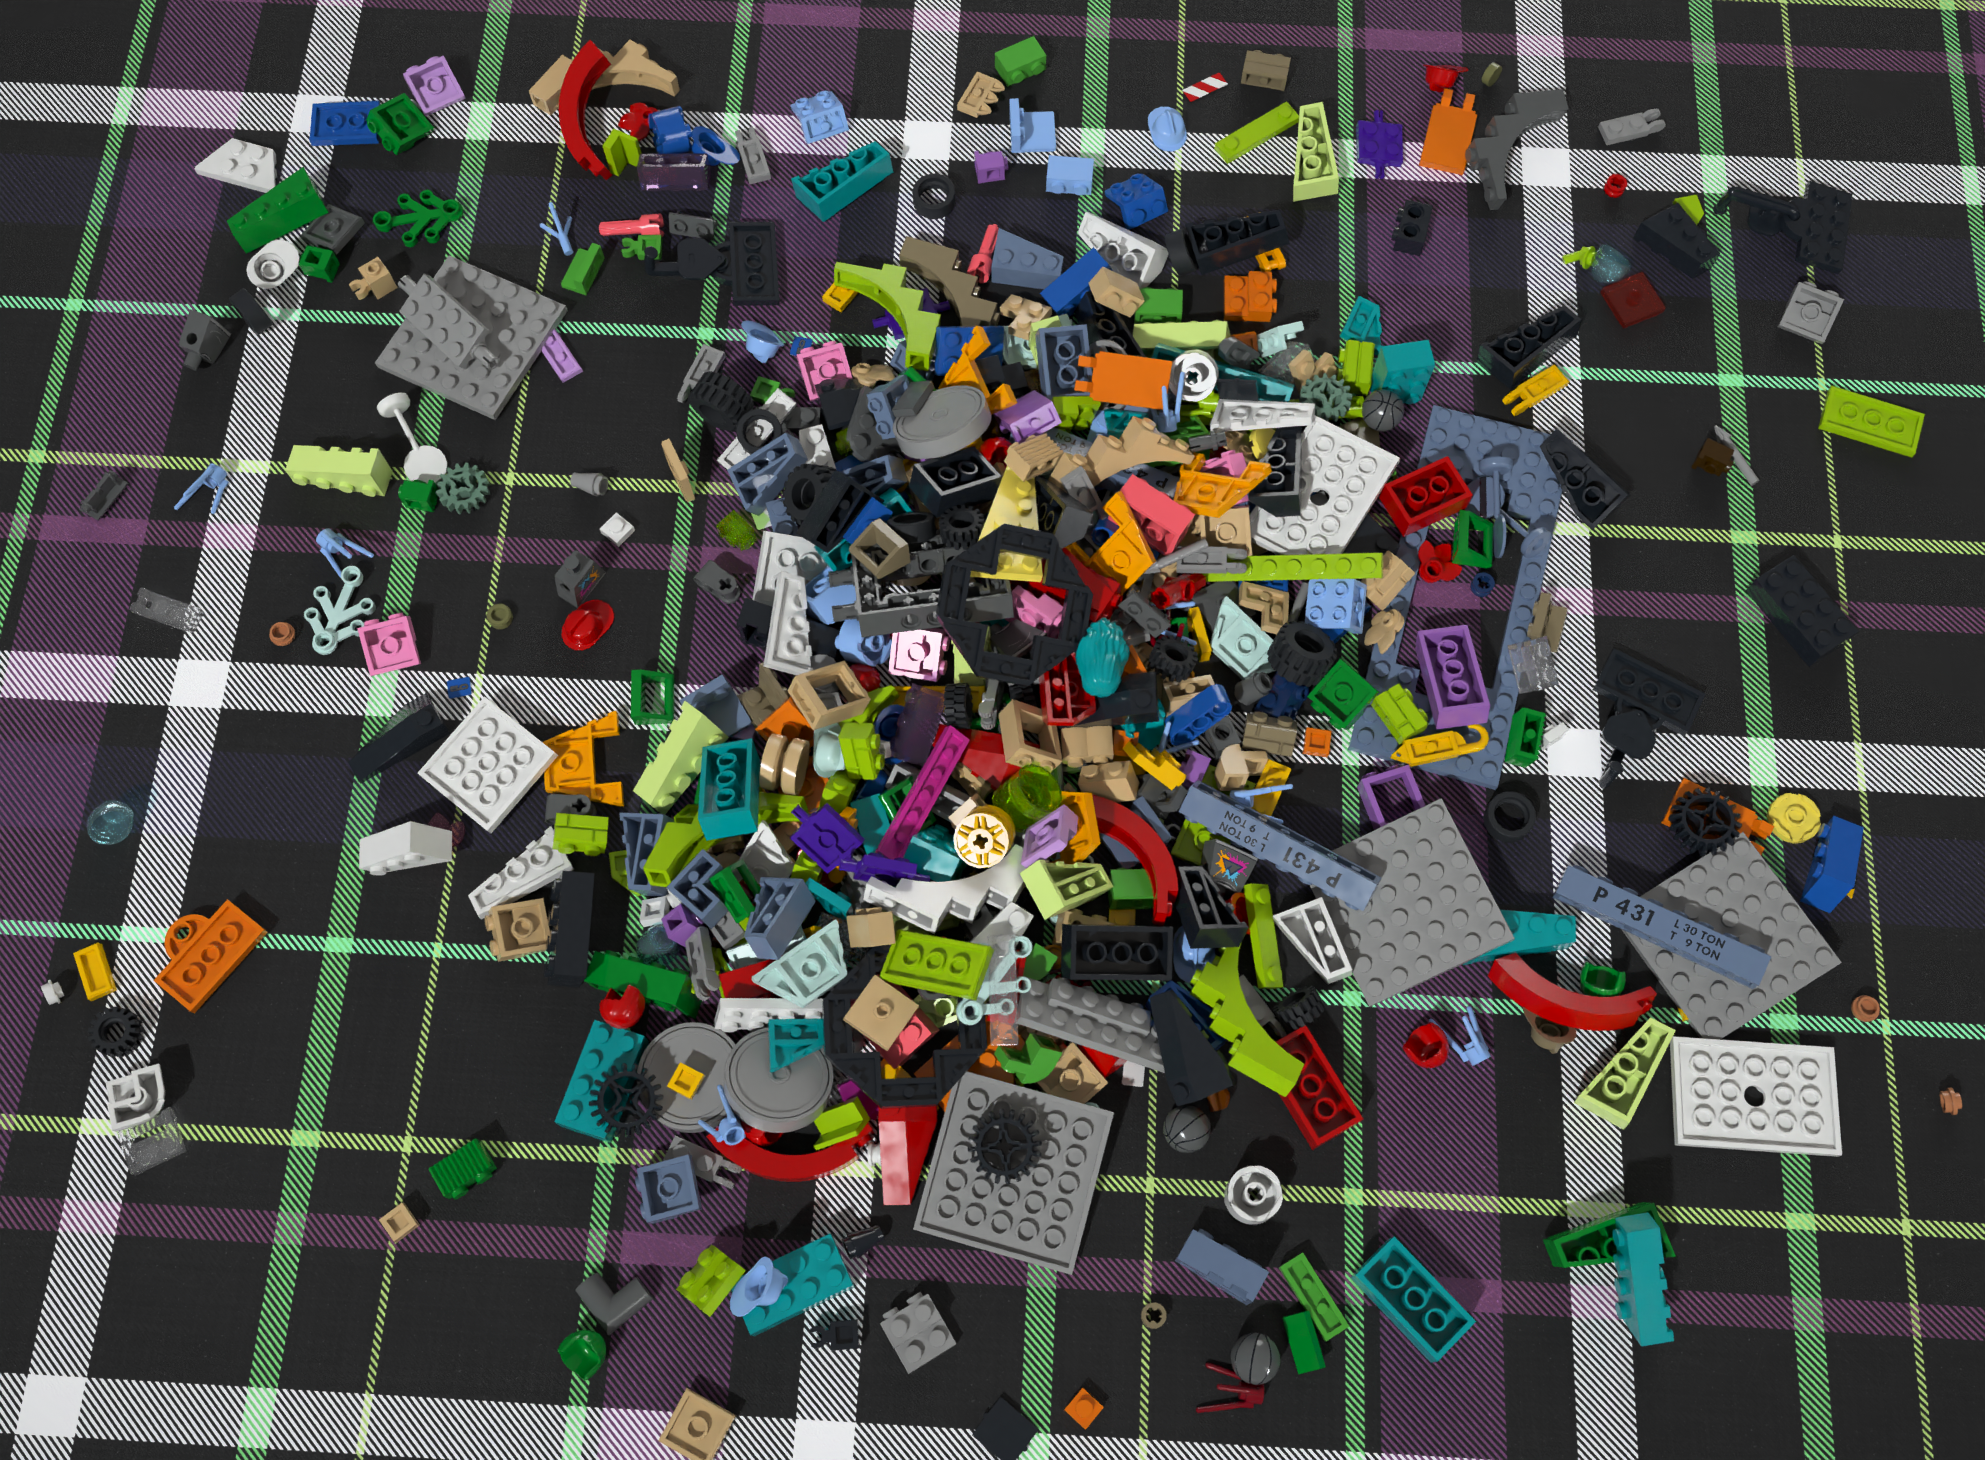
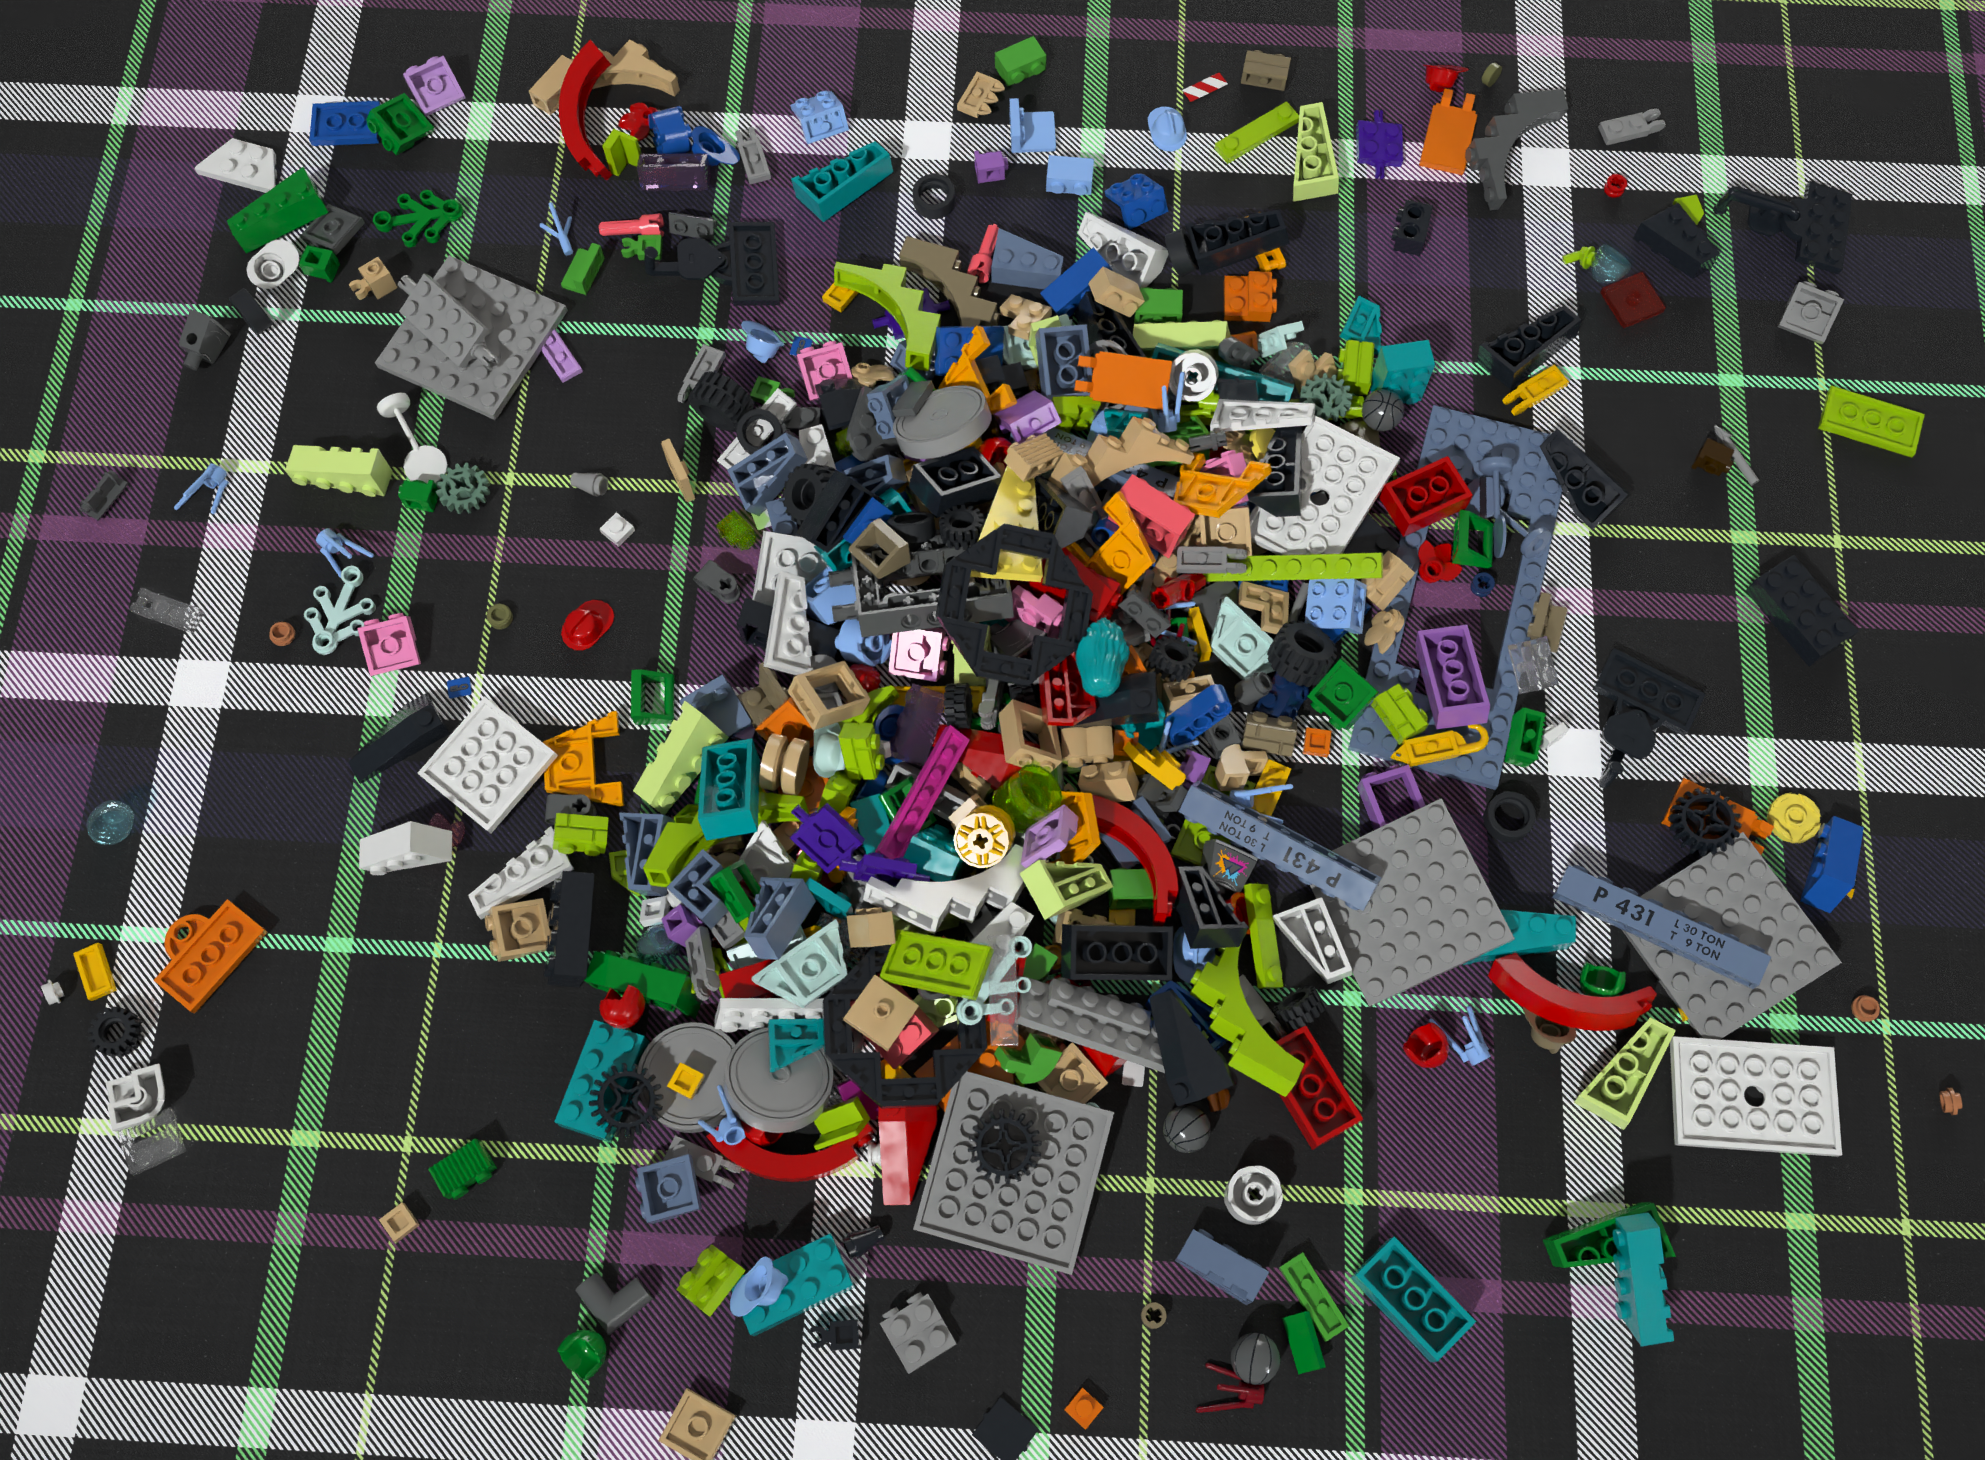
(577, 578): dark grey torso -> none
(1177, 555): light grey piece -> none

